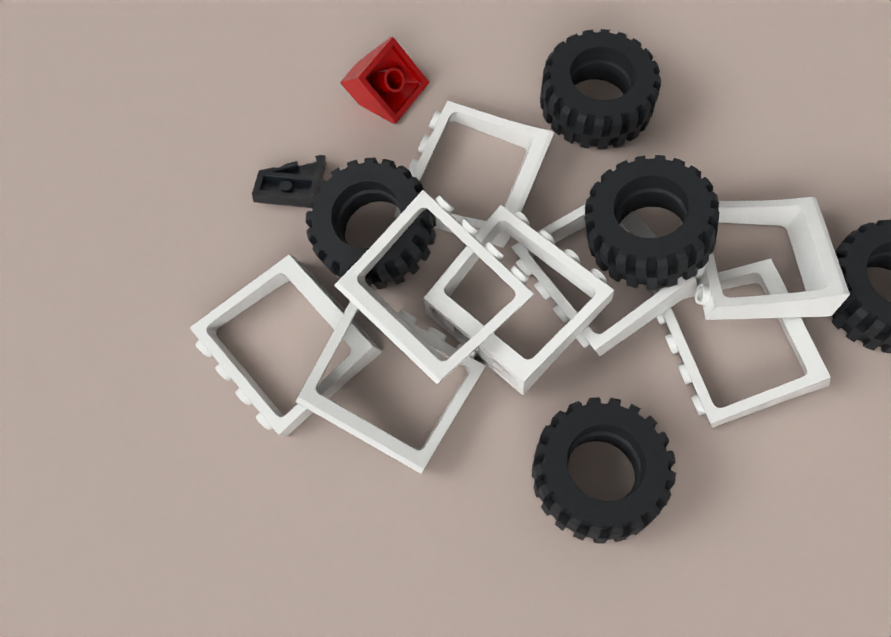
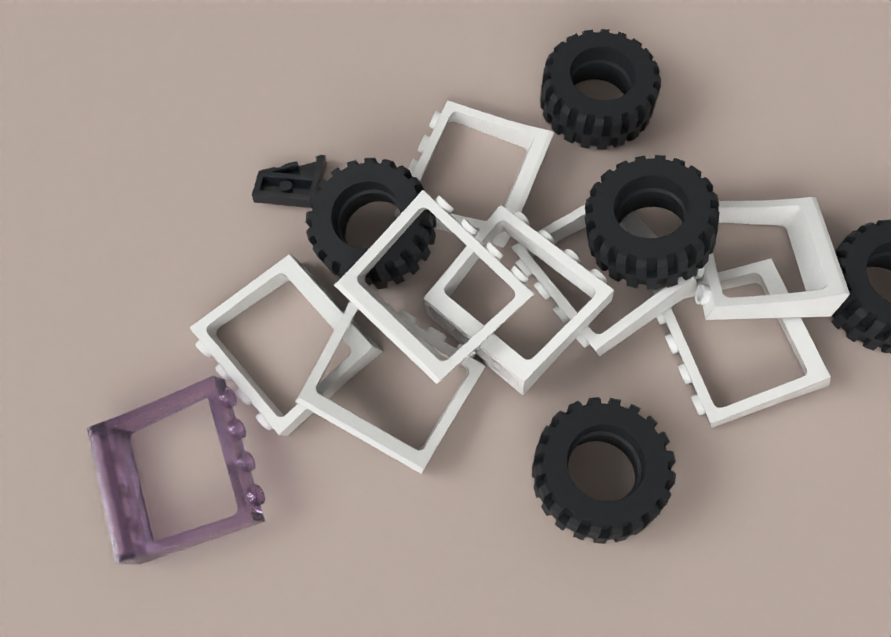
(121, 485): none -> clear purple windscreen
(385, 81): red slope -> none

